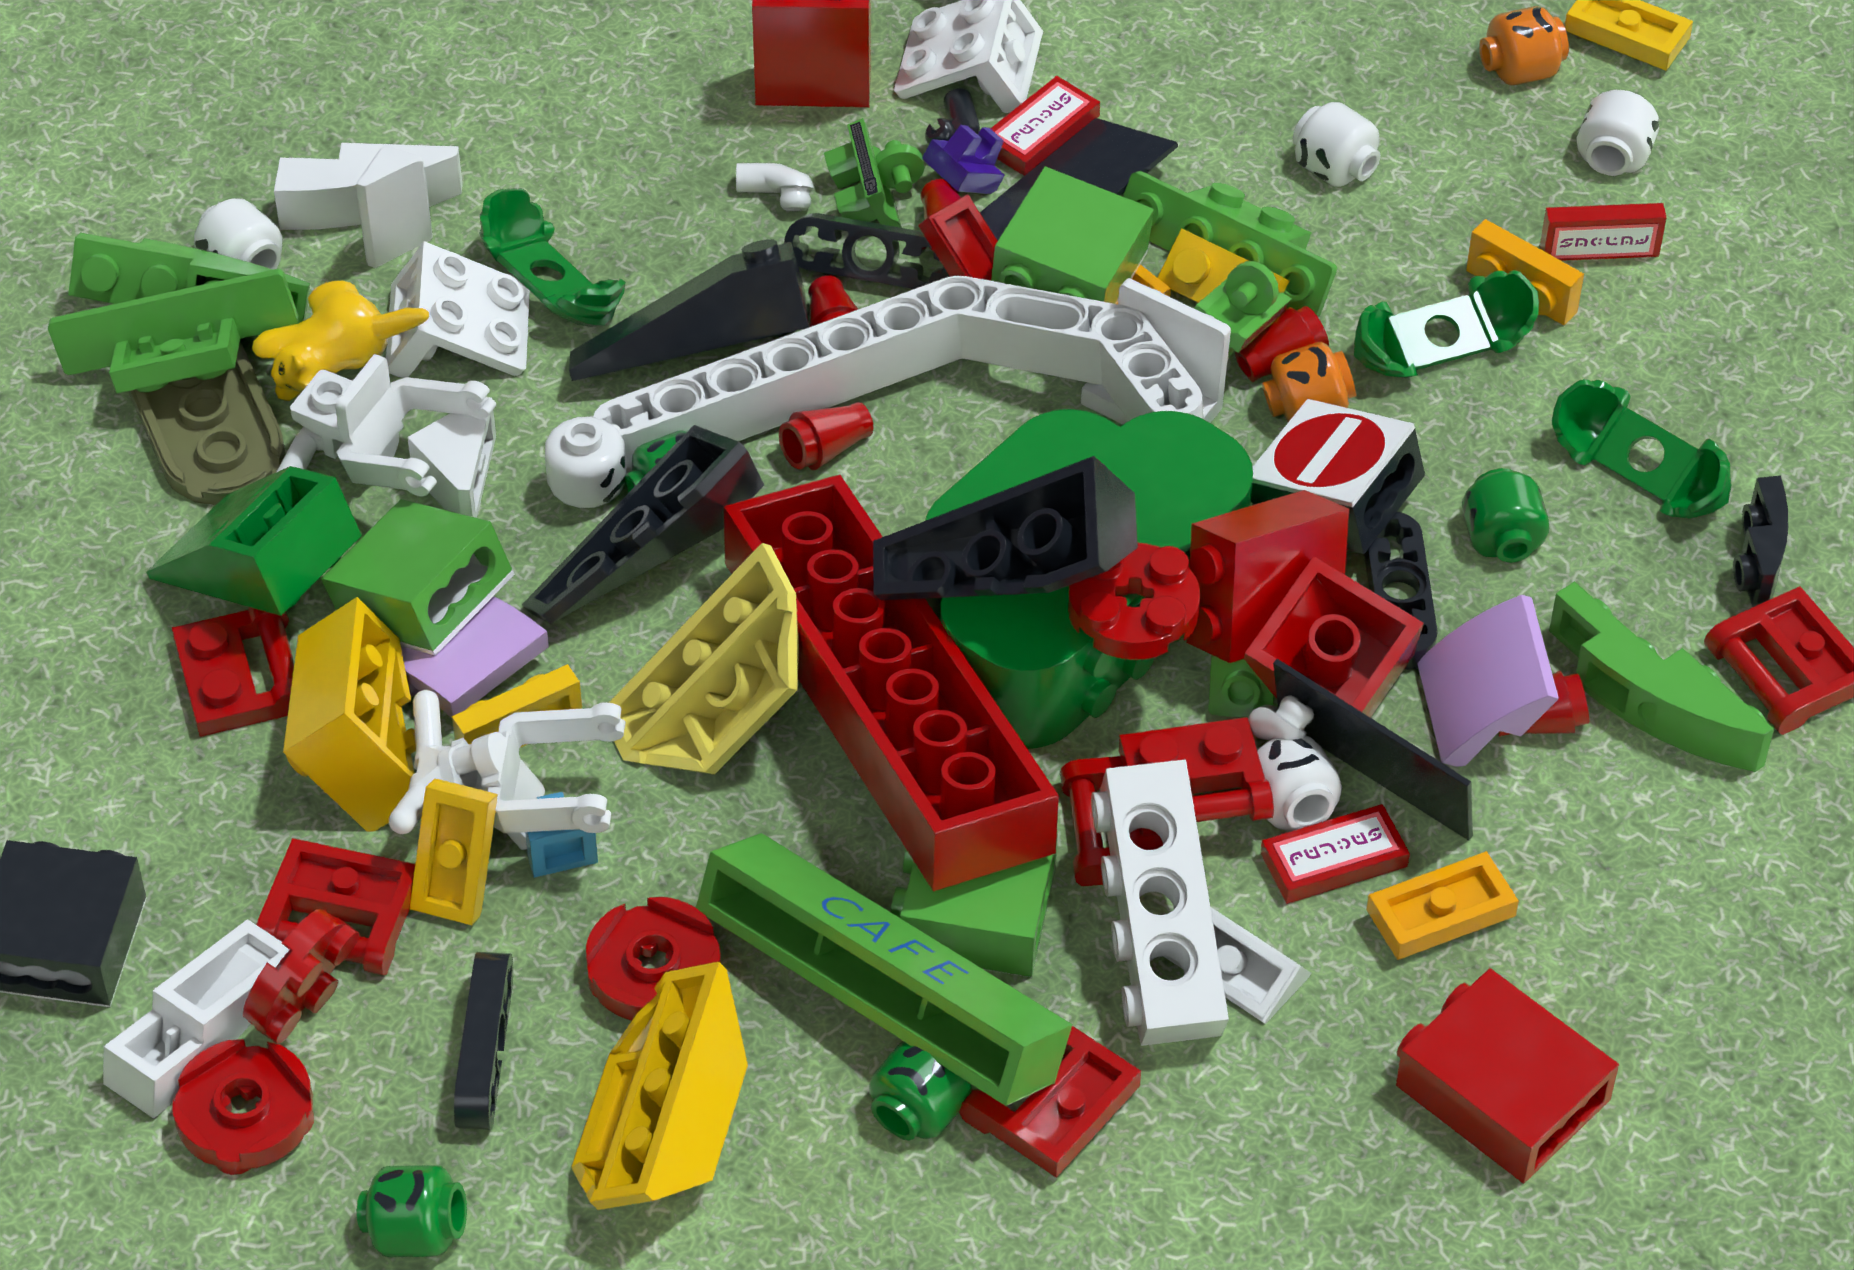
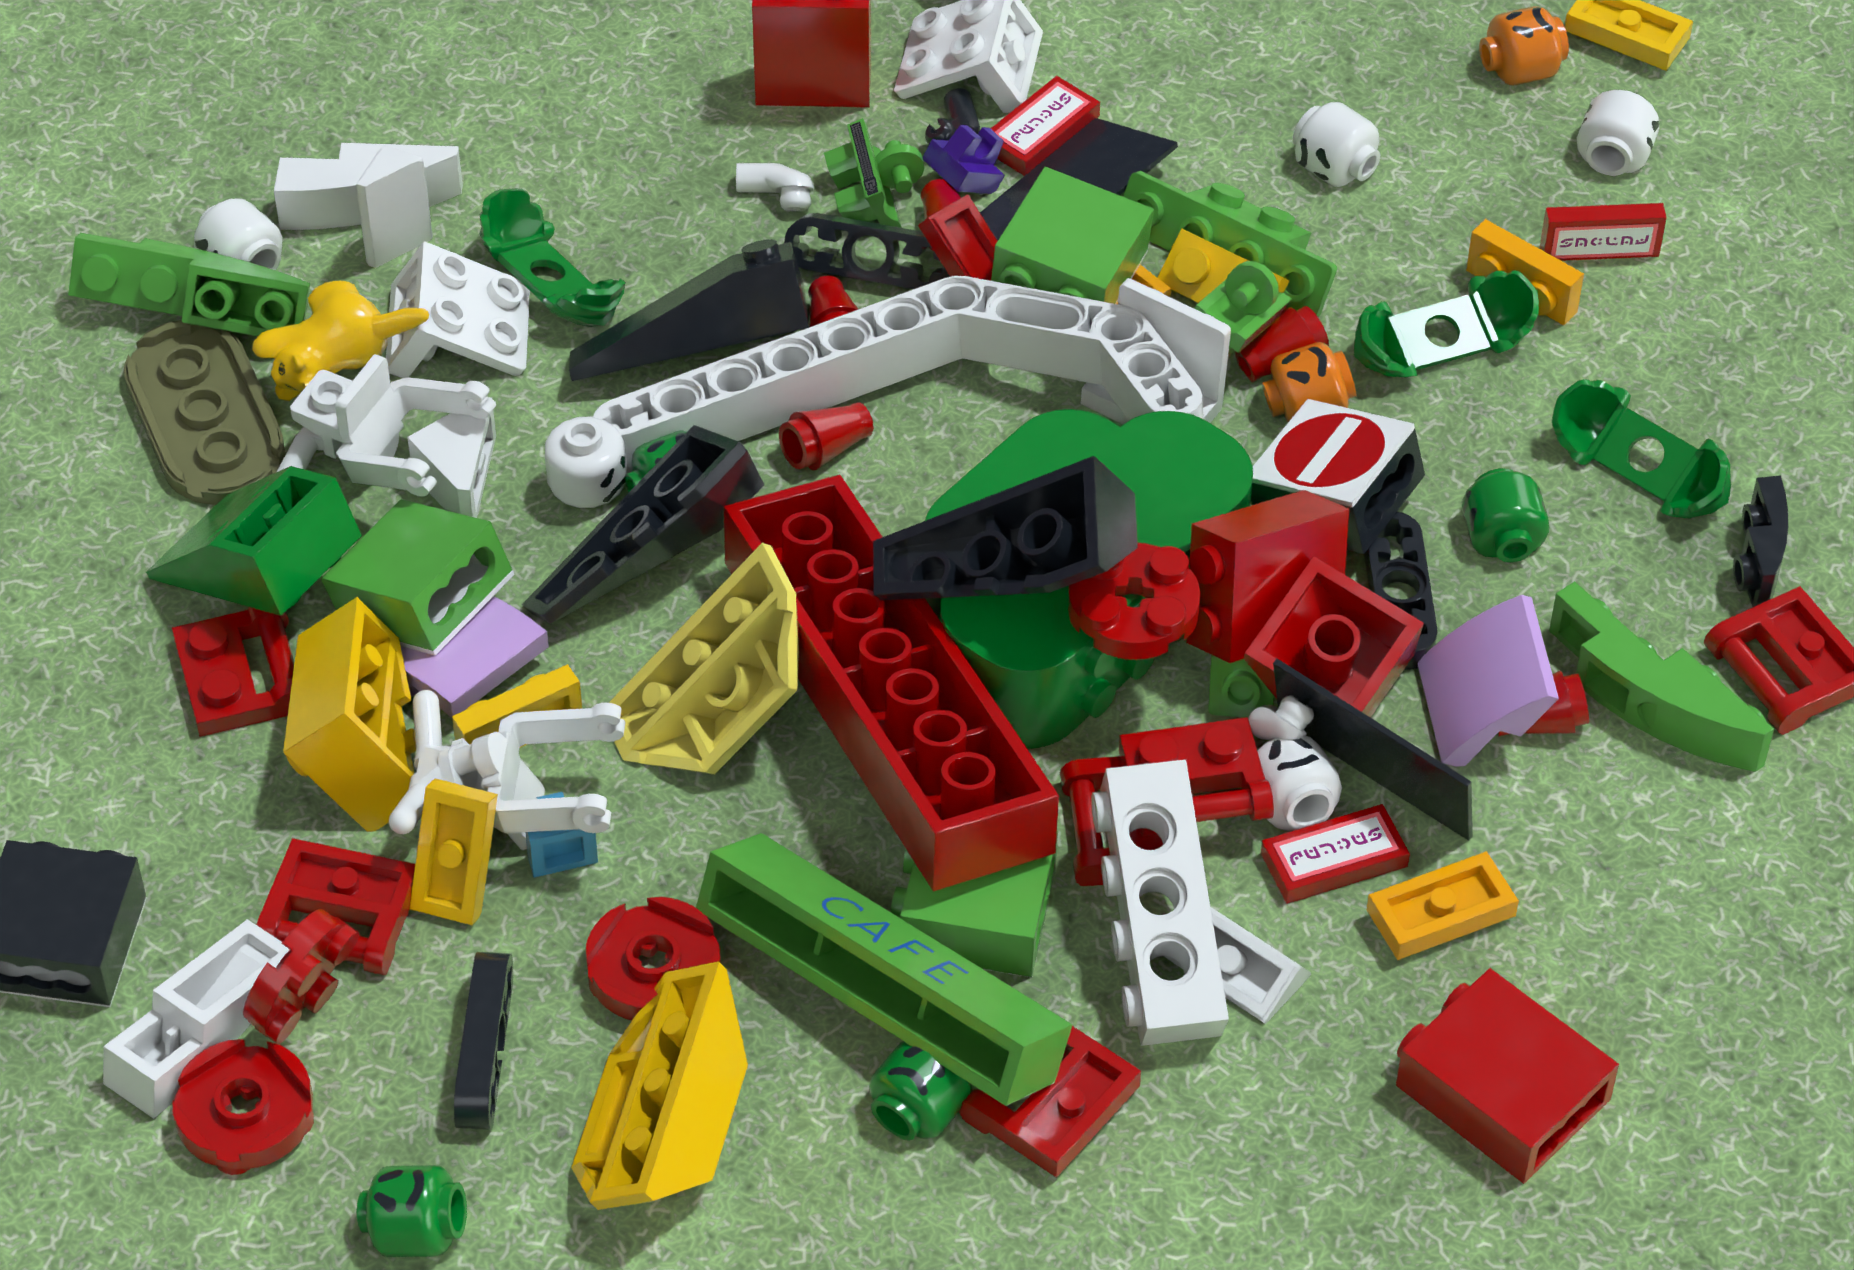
(173, 332): bright green bracket -> none

